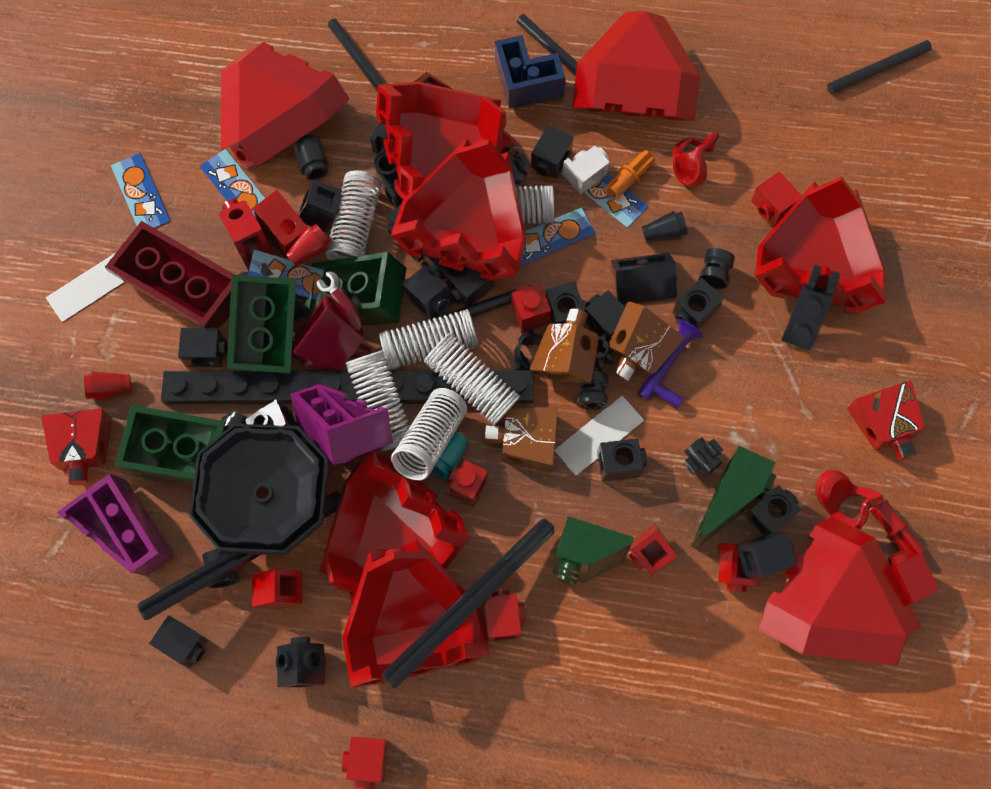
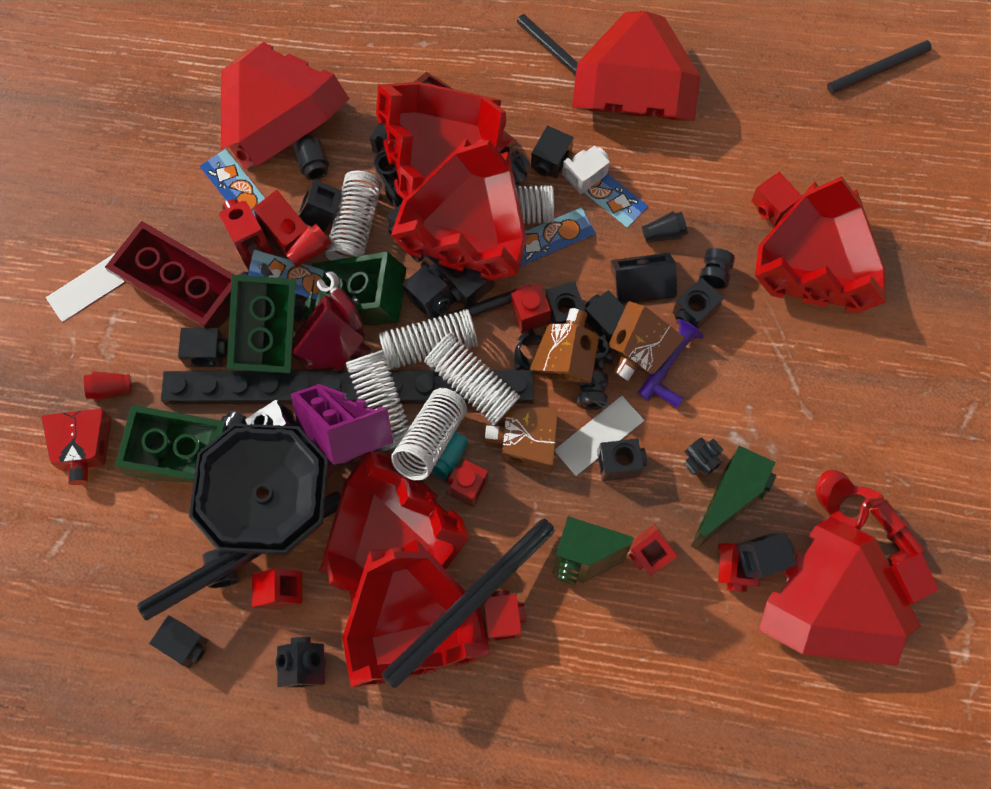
(118, 524): magenta wedge -> none
(140, 191): sticker -> none
(355, 53): black bar -> none
(365, 761): red brick -> none
(527, 79): dark blue brick -> none
(629, 175): orange axle -> none
(691, 167): red piece -> none
(762, 519): black brick -> none
(810, 310): black hinge -> none
(890, 418): red torso -> none

